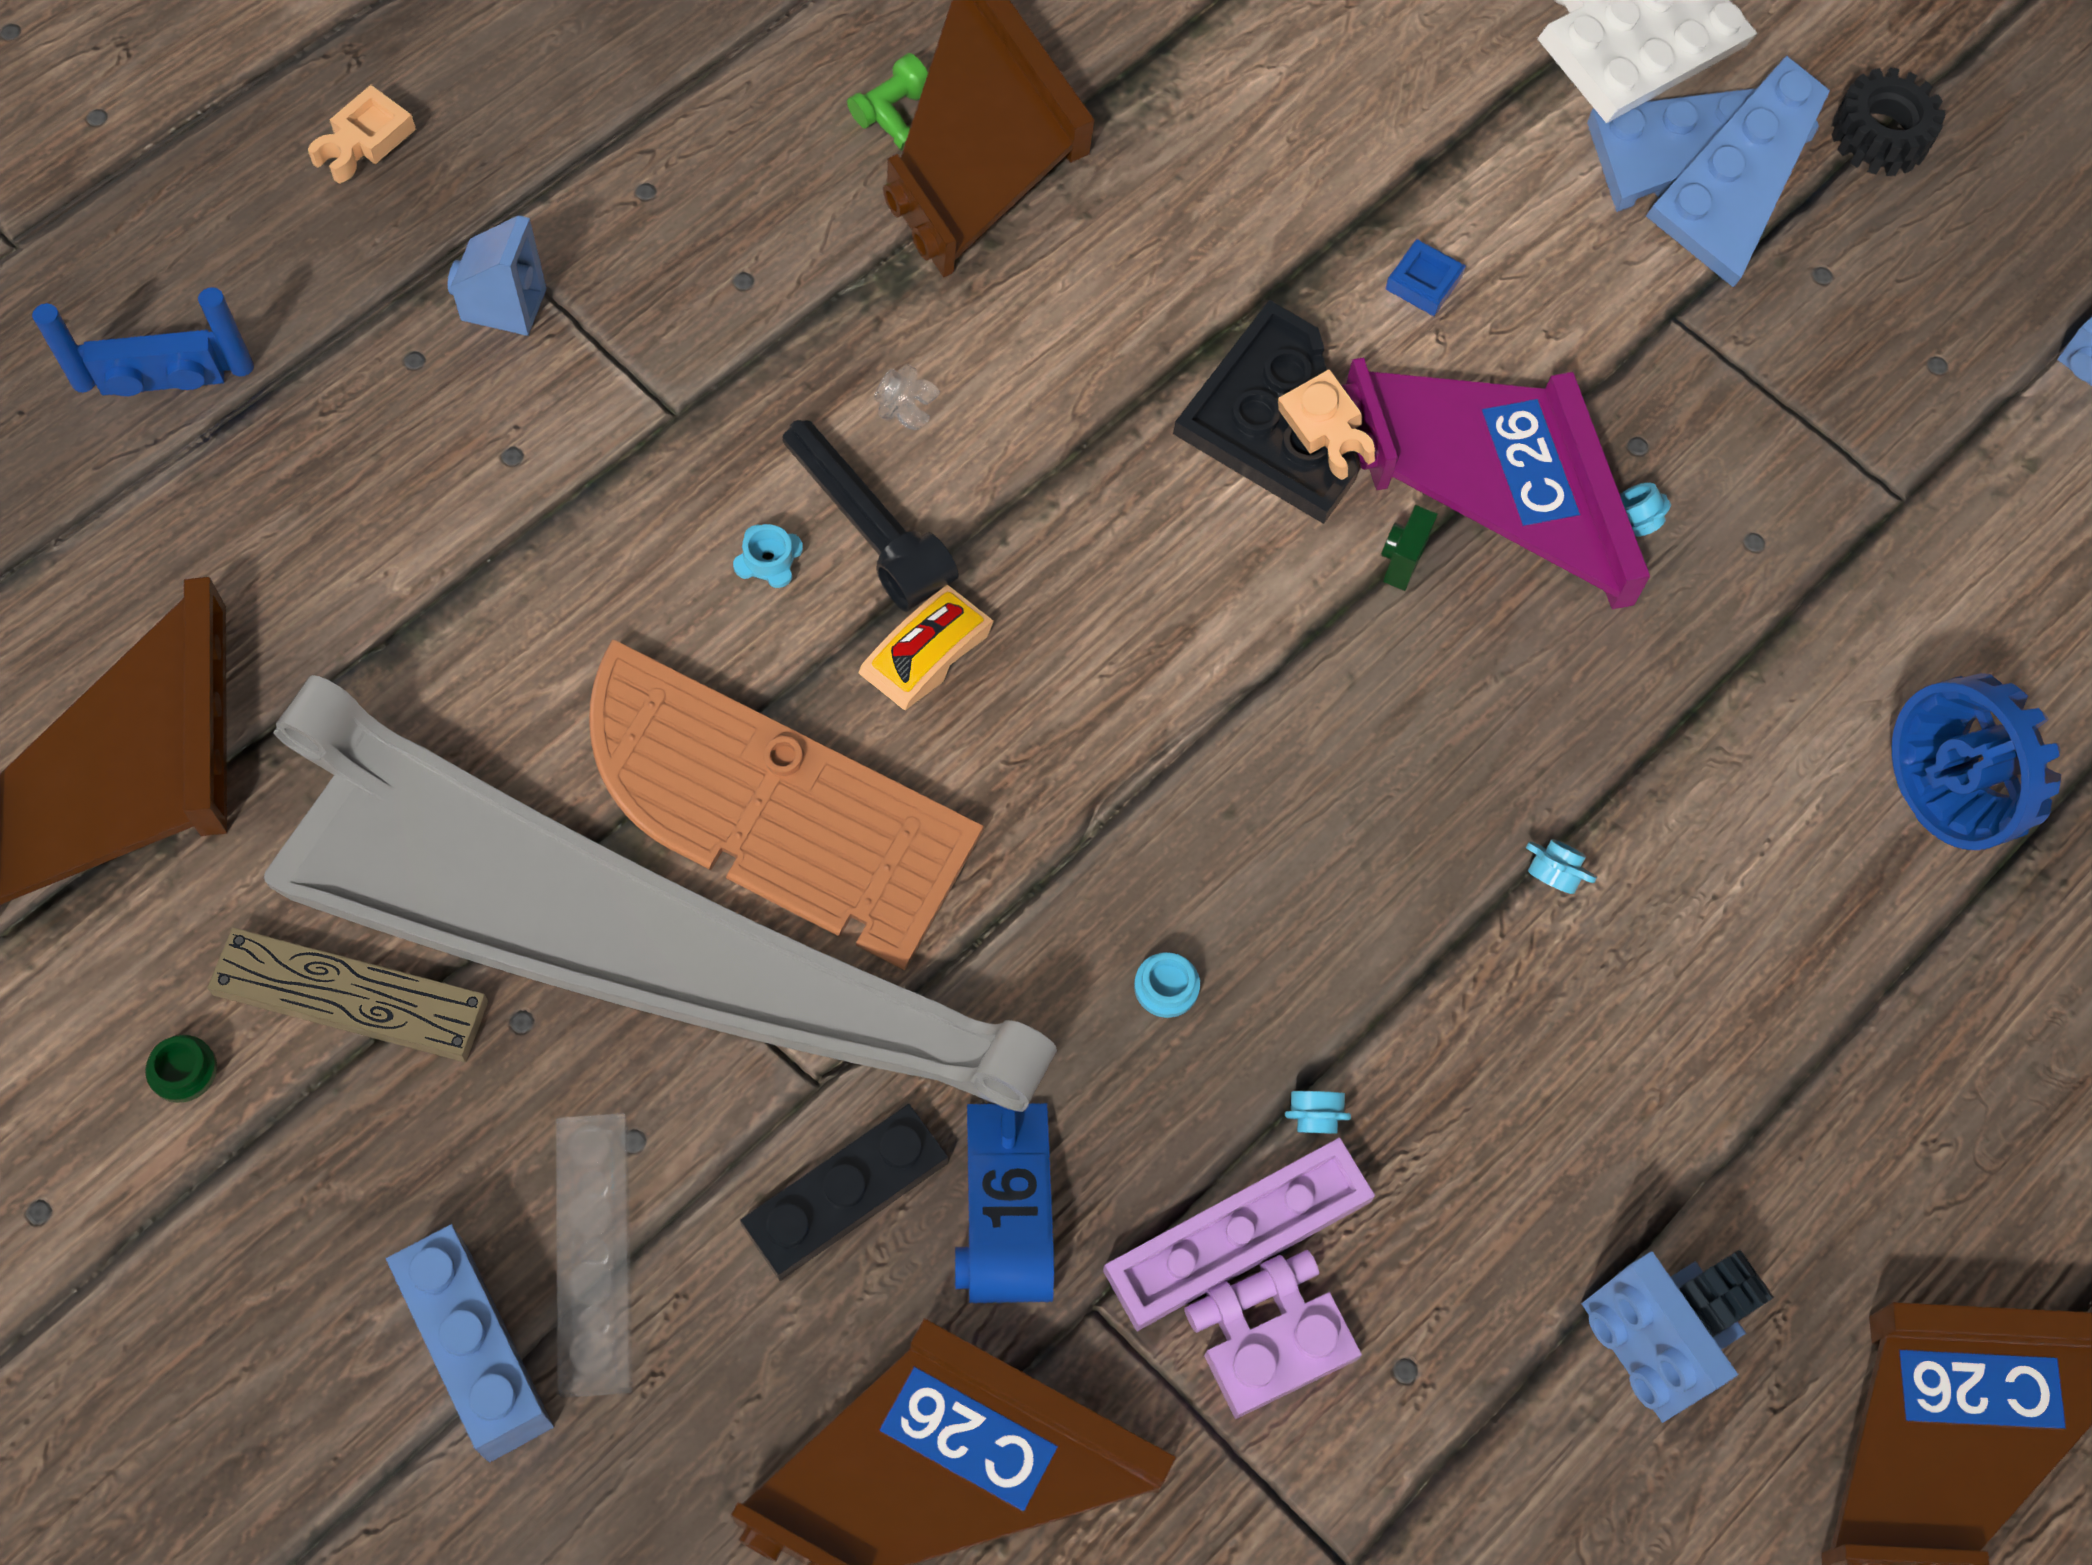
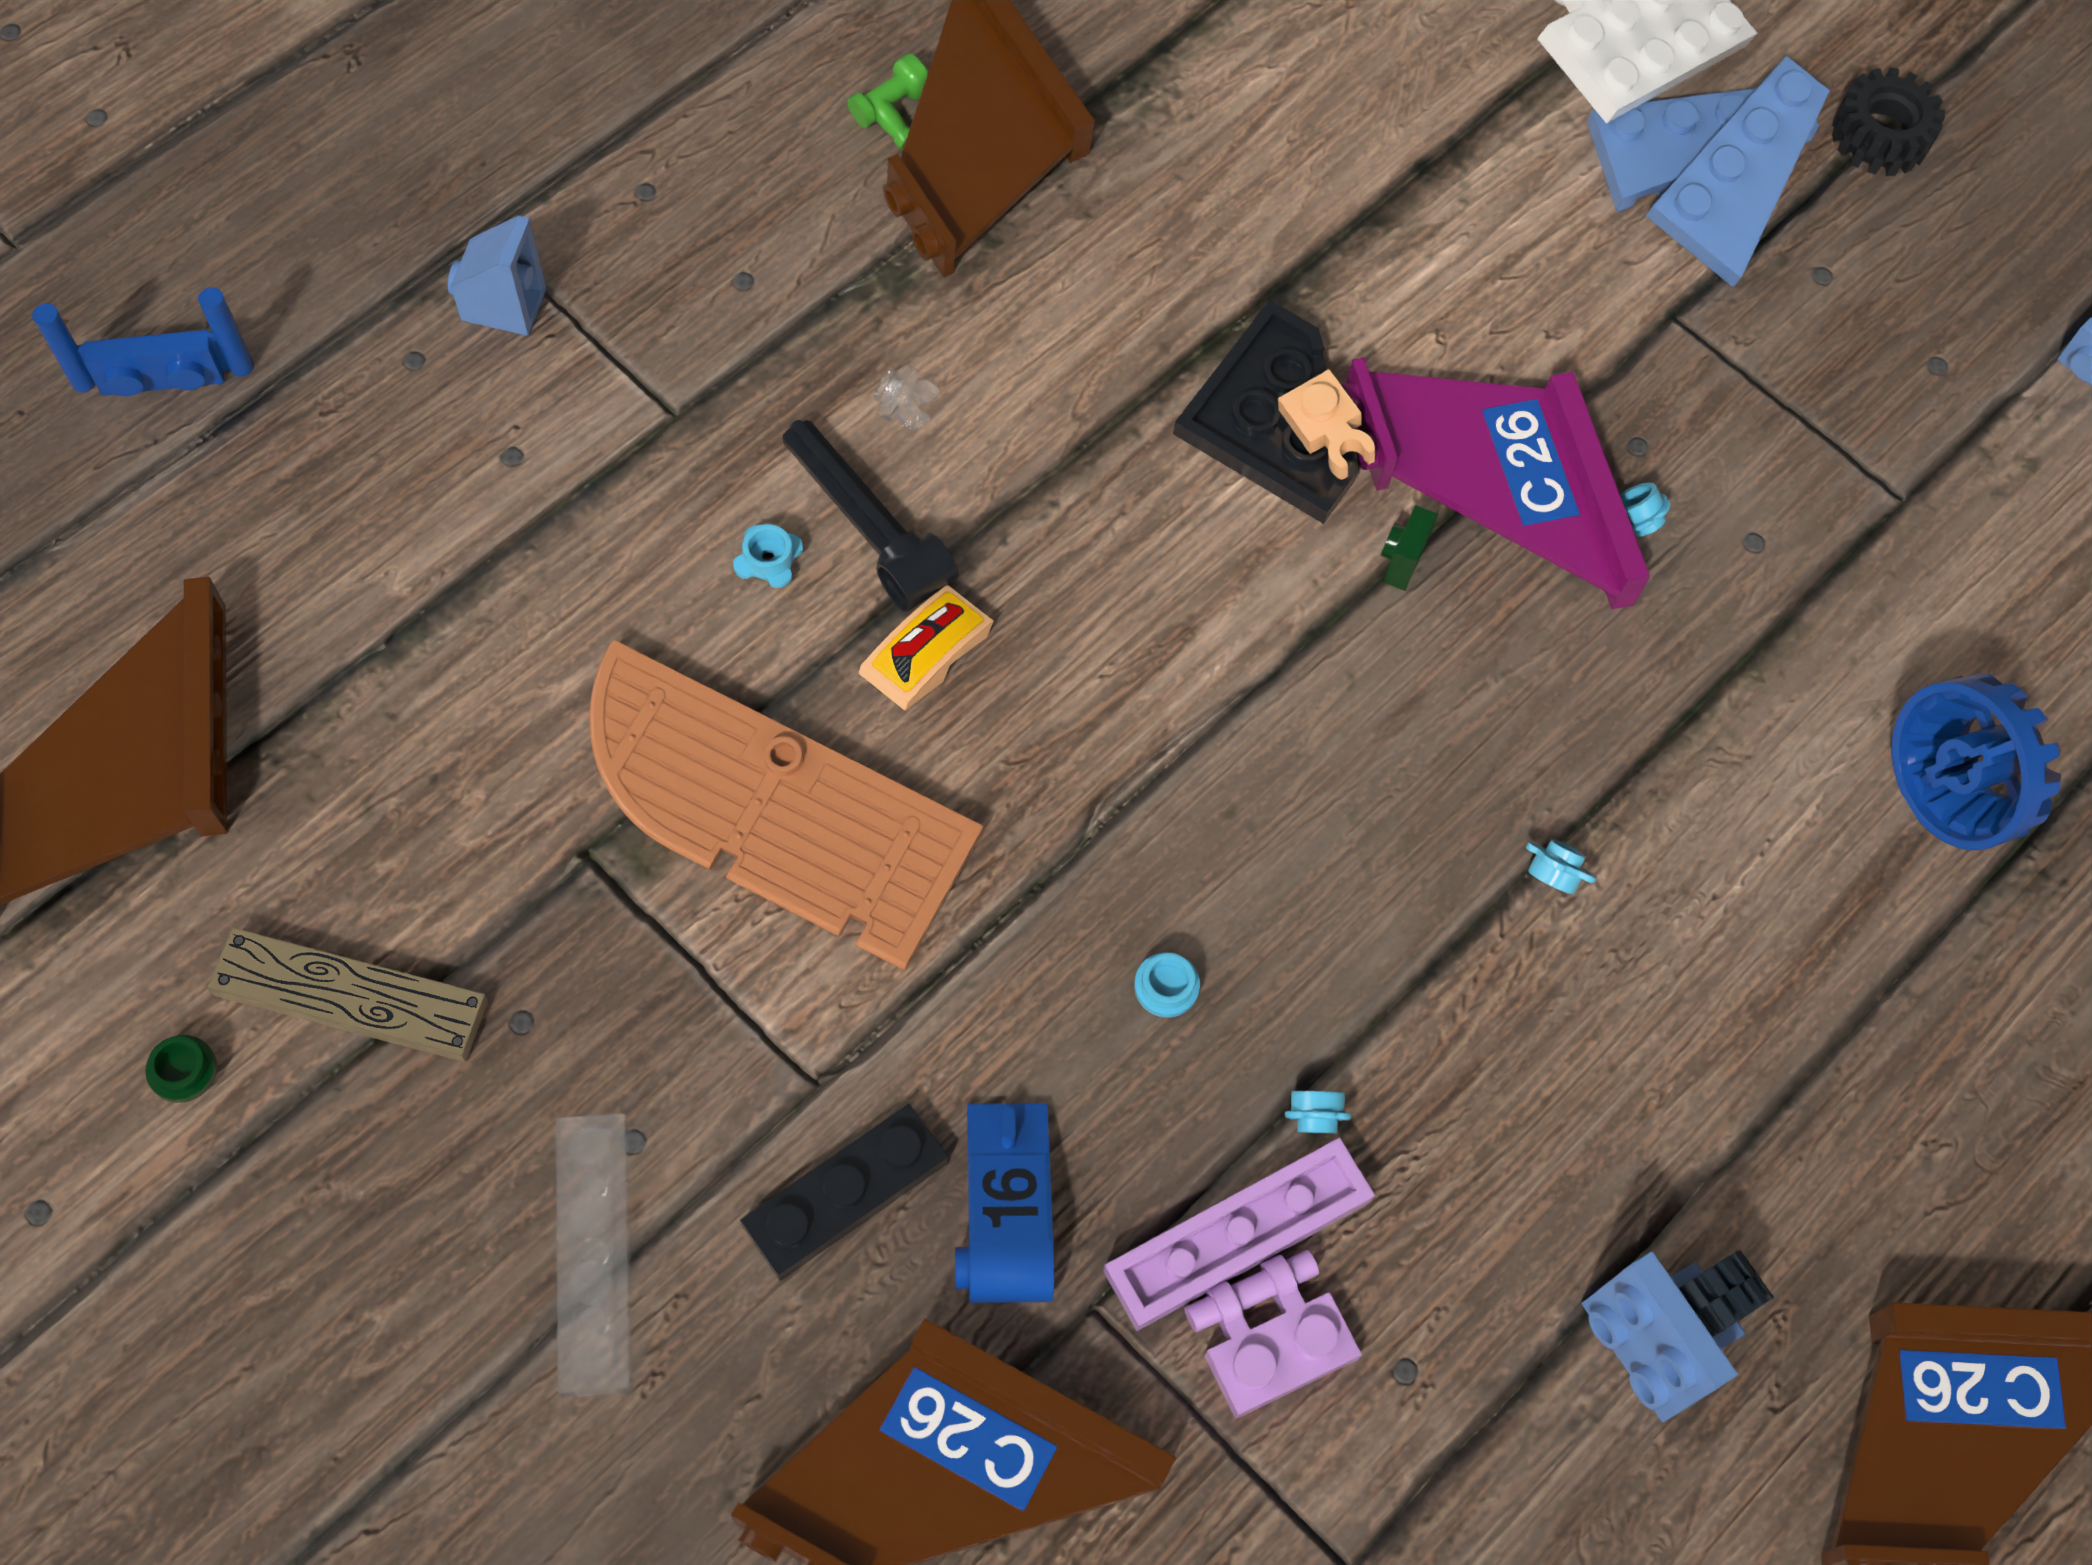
(364, 127): light nougat plate -> none
(469, 1343): medium blue brick -> none
(485, 878): light grey panel -> none
(1425, 277): blue tile -> none

